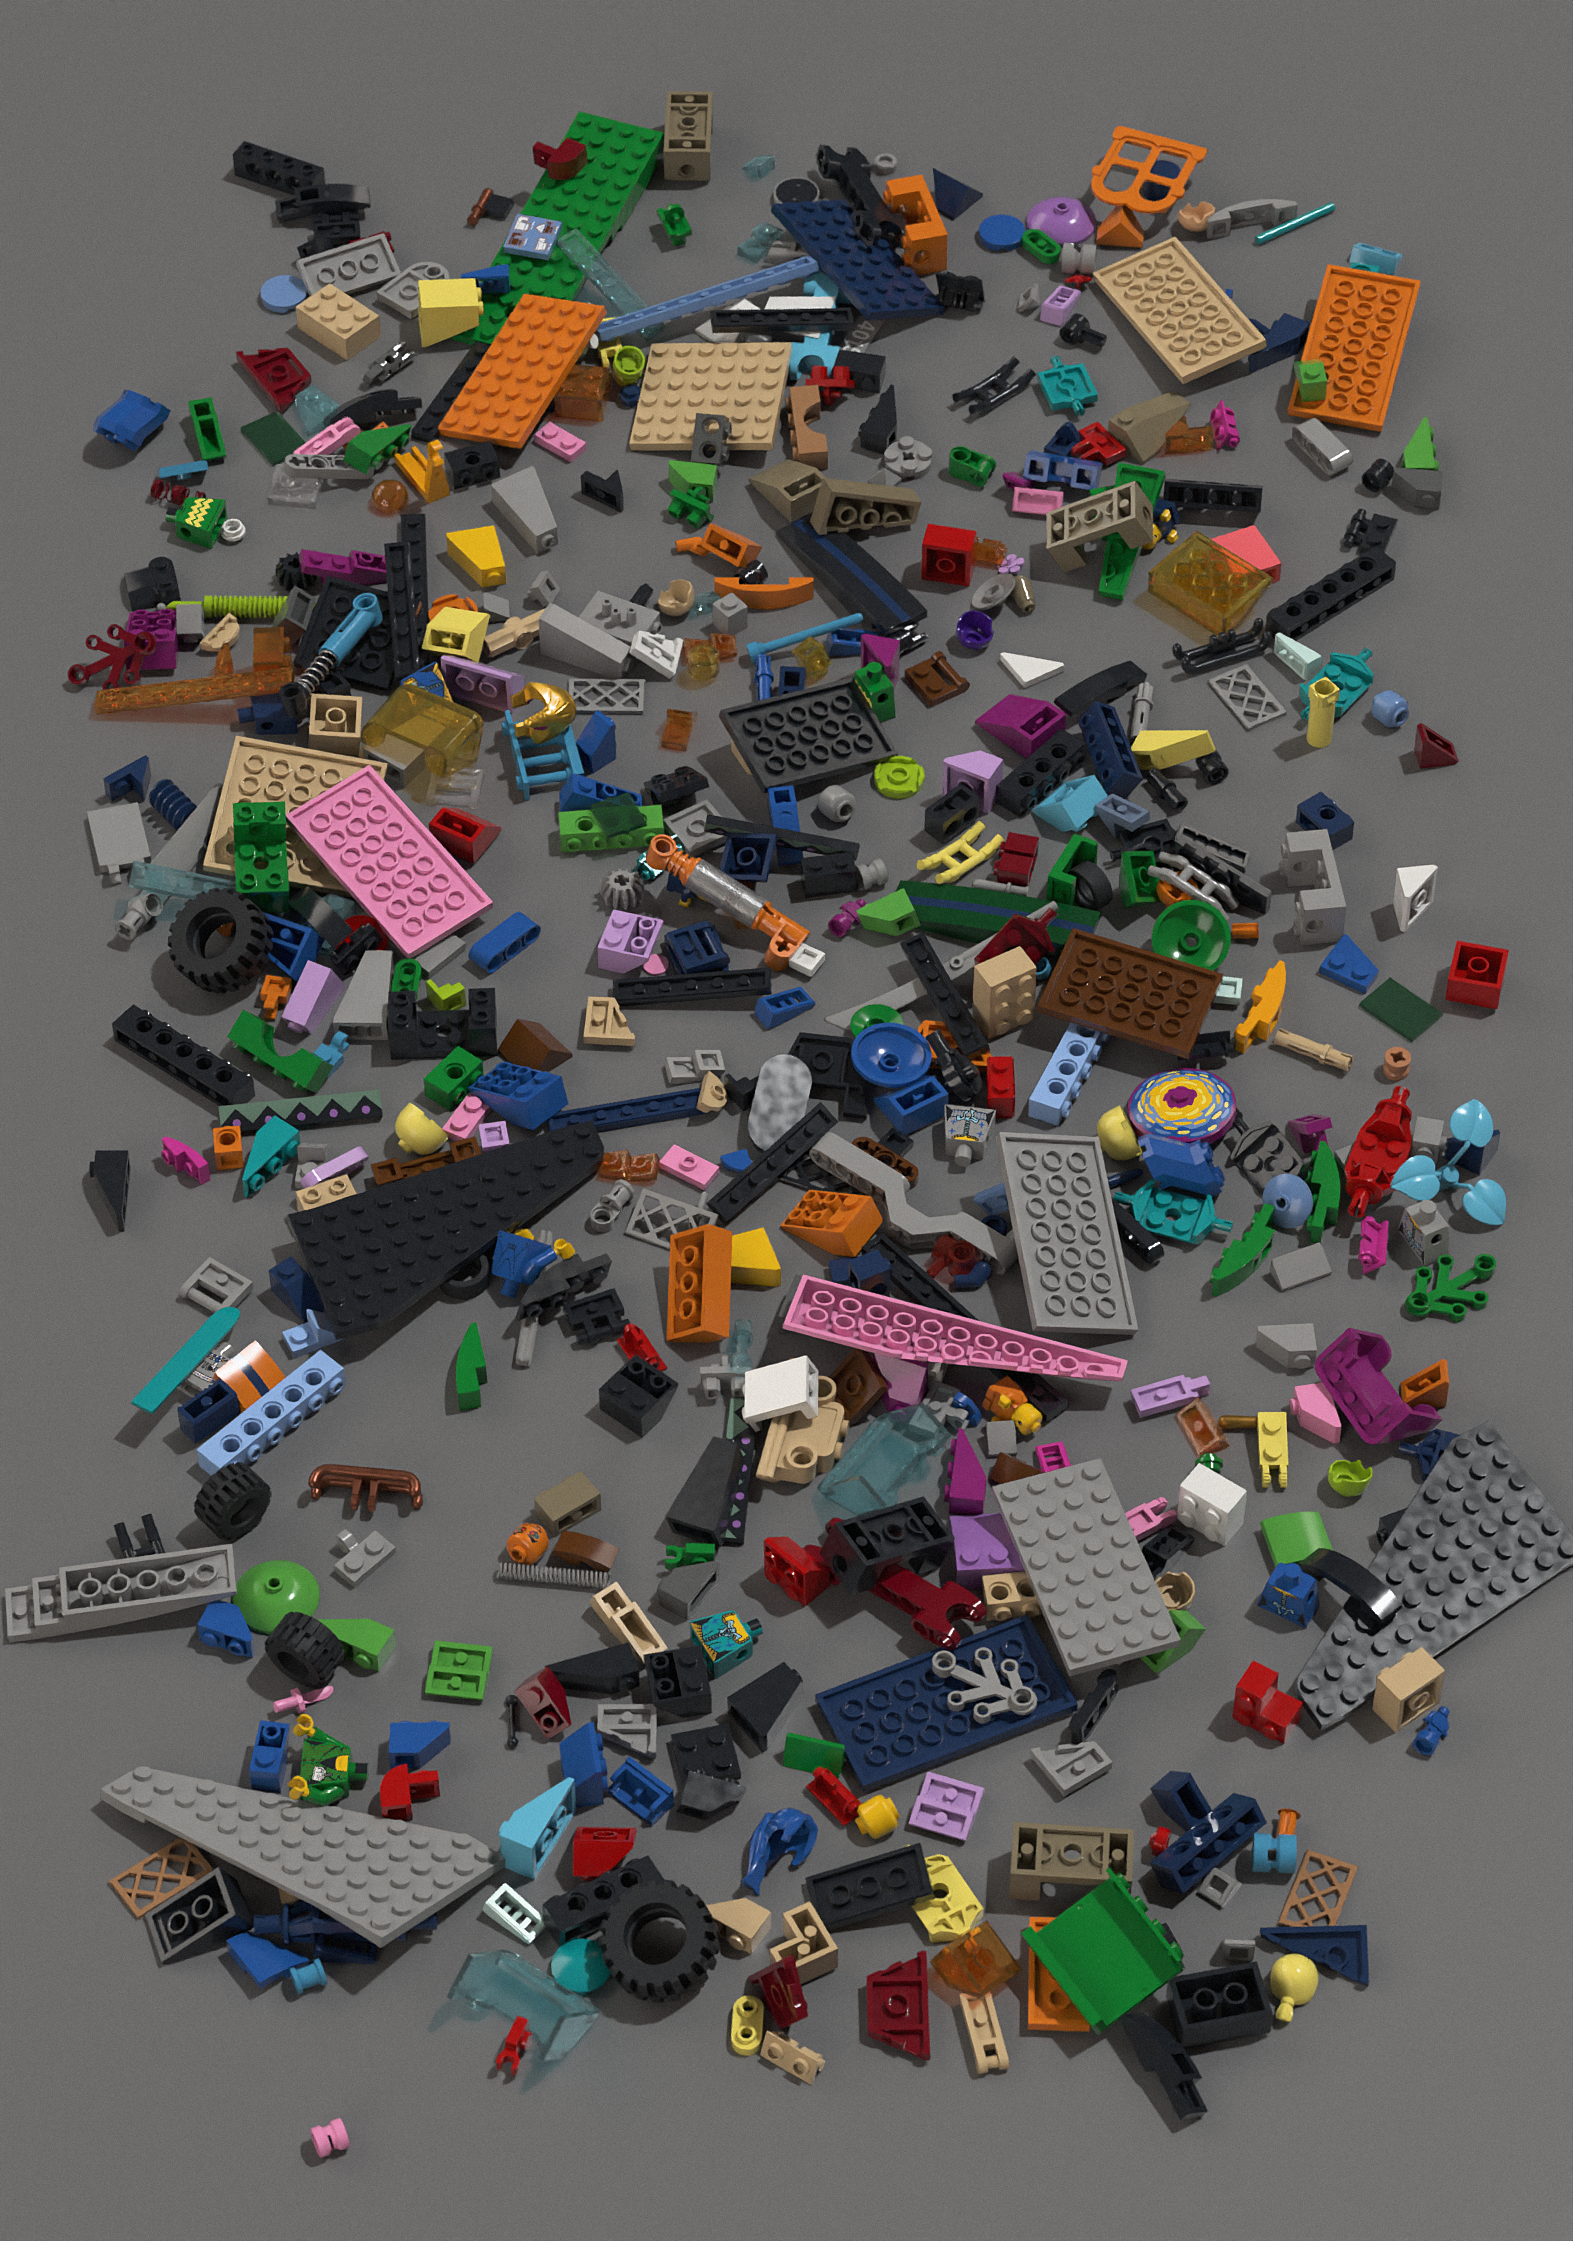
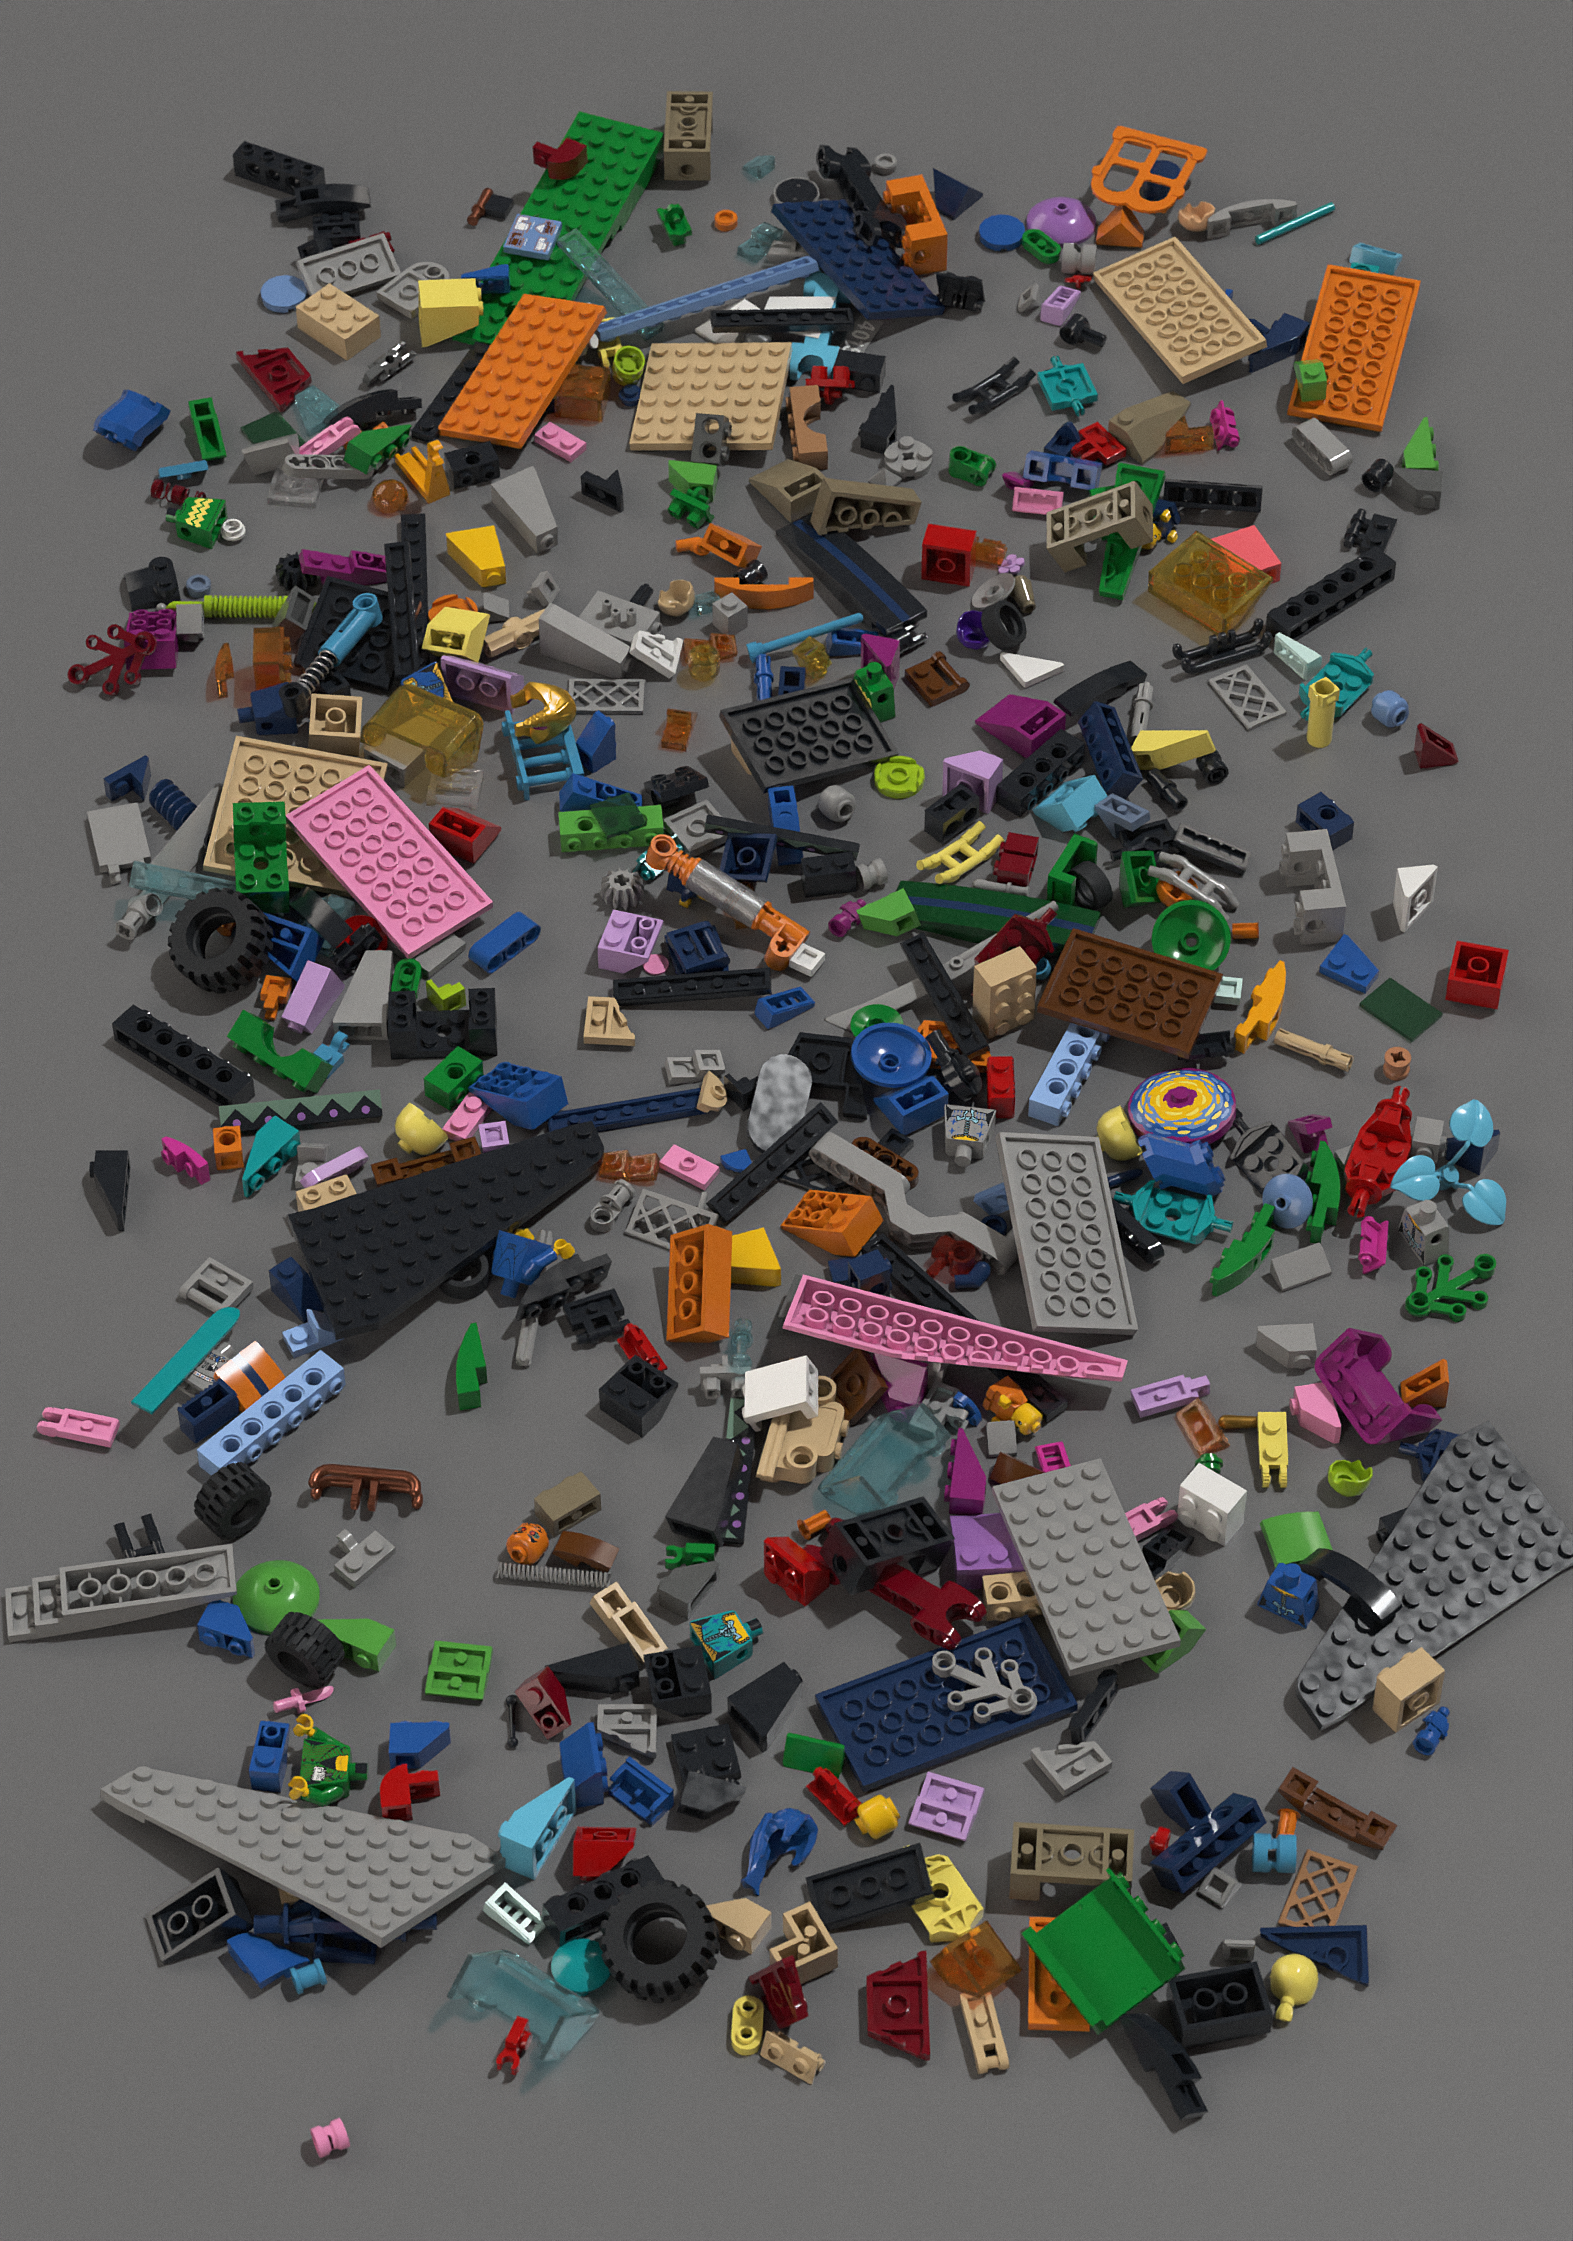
(79, 1426): none -> bright pink hinge
(158, 1897): medium nougat window -> none
(192, 691): clear orange plate -> none
(198, 586): none -> sand blue tile
(224, 632): tan plate -> none
(266, 455): none -> light grey slope
(533, 1047): reddish brown slope -> none
(726, 220): none -> orange tile
(813, 1524): none -> orange piece
(994, 629): none -> black tyre
(1245, 889): black wing -> none
(1263, 1706): red brick -> none
(1335, 1814): none -> reddish brown slope

